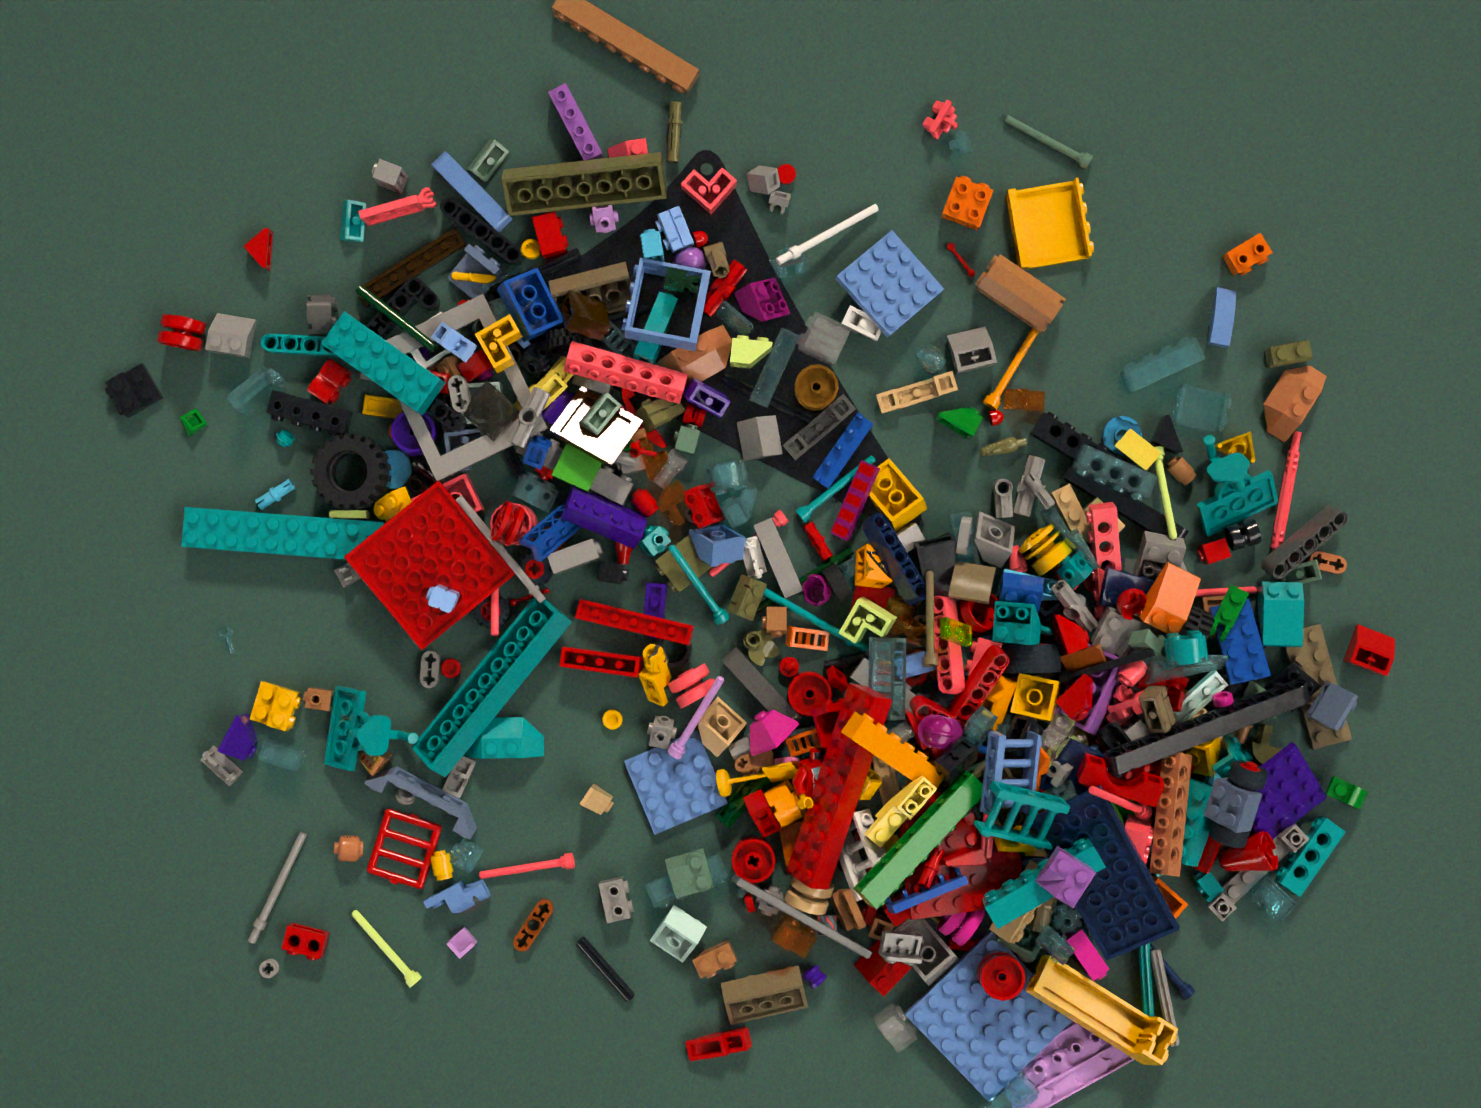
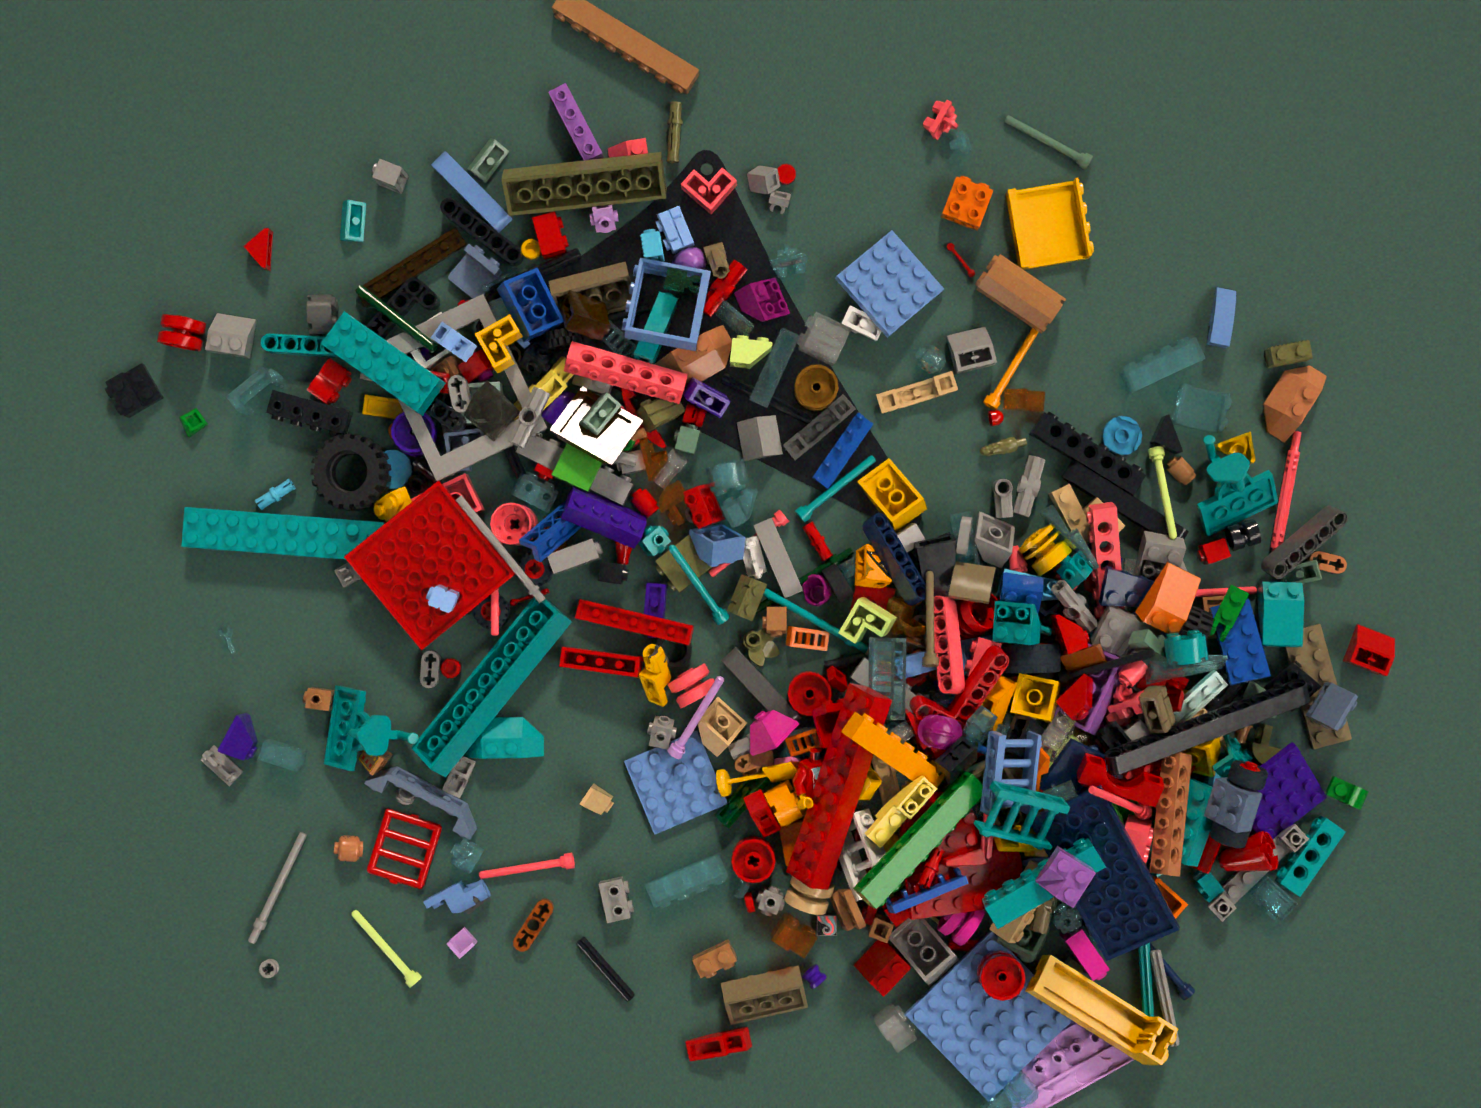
(275, 706): yellow plate -> none
(284, 438): teal plate -> none
(306, 935): red brick -> none
(349, 514): yellowish green tile -> none
(398, 208): coral tile -> none
(441, 865): yellow brick -> none
(475, 277): yellow piece -> none
(507, 523): red wheel -> none
(537, 451): blue bracket -> none
(612, 719): yellow tile -> none
(635, 445): red hand -> none
(678, 933): light aqua slope -> none
(689, 873): sand green slope -> none
(700, 238): red hinge -> none
(789, 666): red tile -> none
(795, 251): white bar -> none
(801, 916): tile -> none
(855, 500): tile -> none
(900, 947): light grey bracket -> none
(955, 632): clear neon green plate -> none
(962, 421): green slope -> none
(1039, 490): light grey axle -> none
(1055, 945): clear light blue hips -> none
(1061, 773): light grey tile -> none
(1131, 602): red hair -> none
(1137, 449): light yellow panel -> none
(1145, 480): clear light blue brick -> none
(1222, 699): dark pink tile -> none
(1247, 254): orange brick -> none

